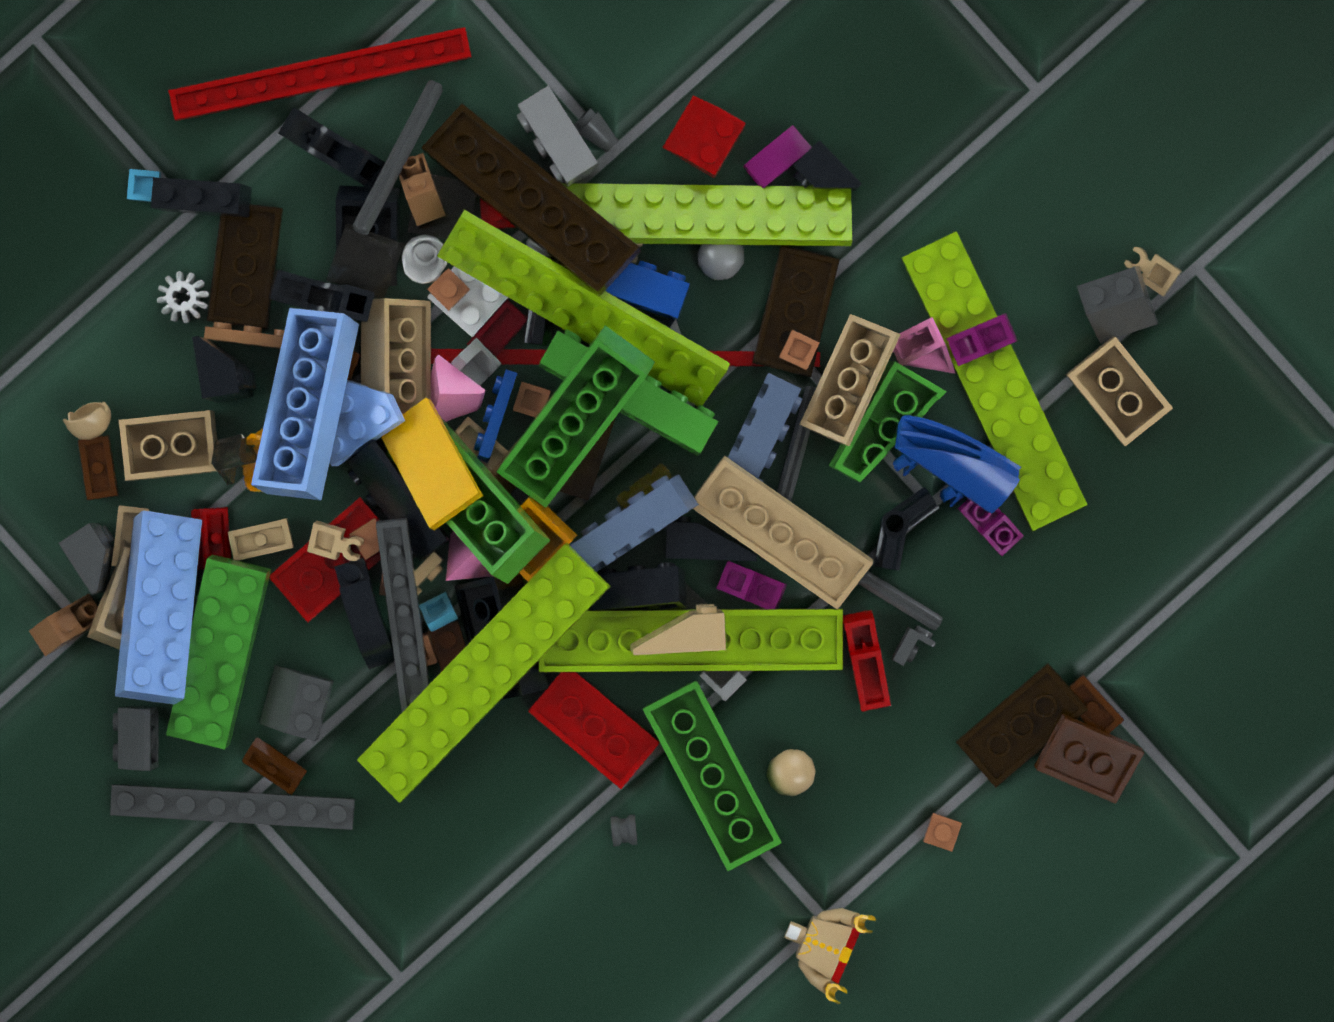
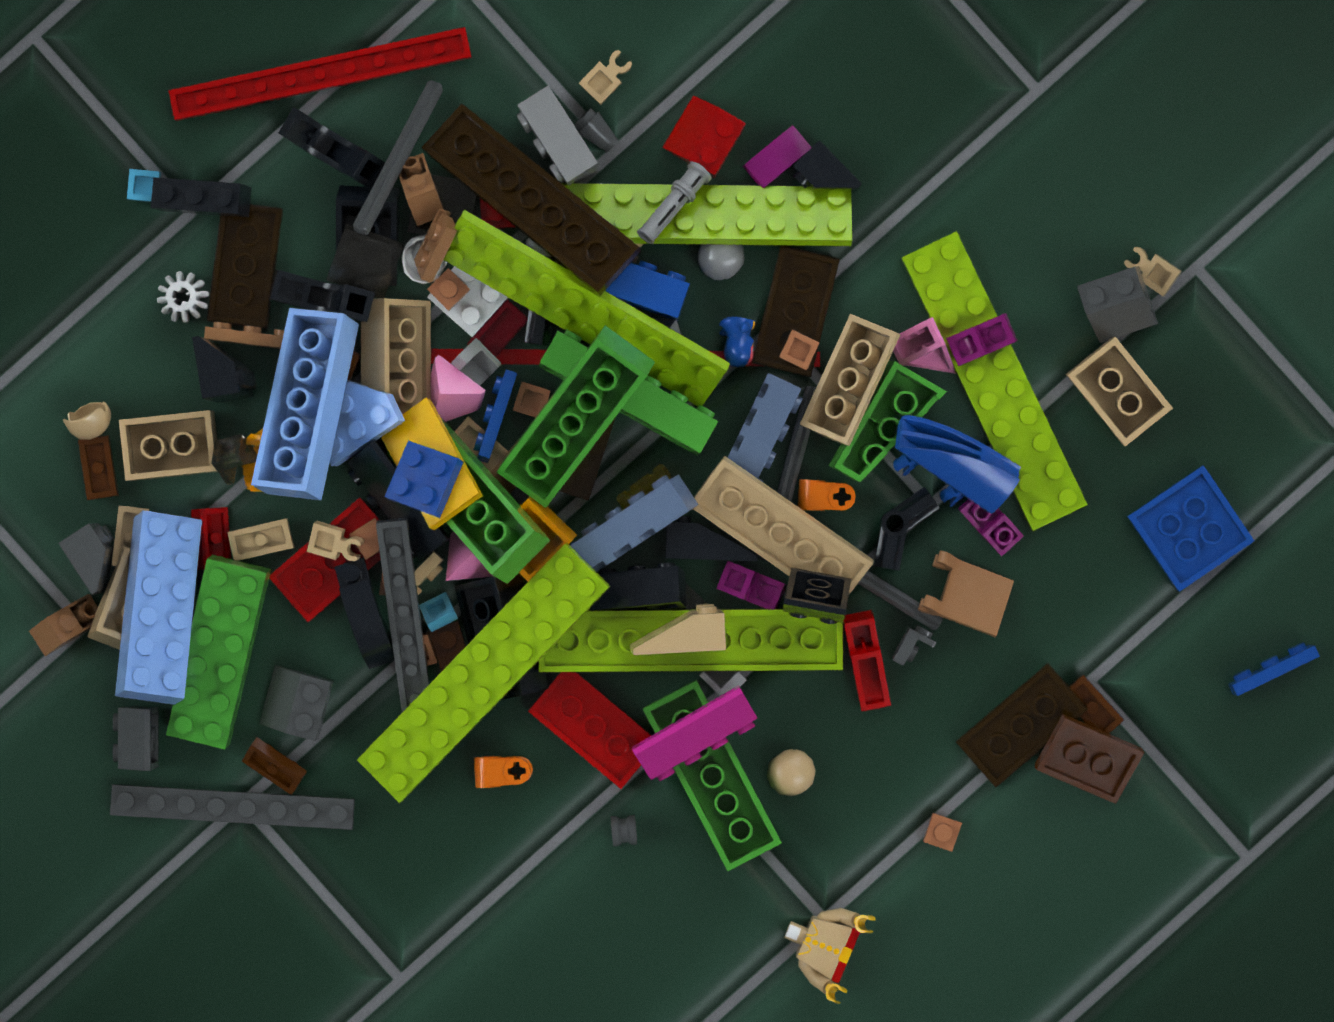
(424, 479): none -> blue plate
(435, 245): none -> medium nougat plate
(496, 771): none -> orange piece
(602, 80): none -> tan plate
(682, 192): none -> light grey pin
(695, 732): none -> dark pink slope
(739, 343): none -> blue animal
(816, 596): none -> black slope
(818, 495): none -> orange piece
(969, 595): none -> medium nougat flag
(1190, 528): none -> blue plate
(1273, 668): none -> blue plate

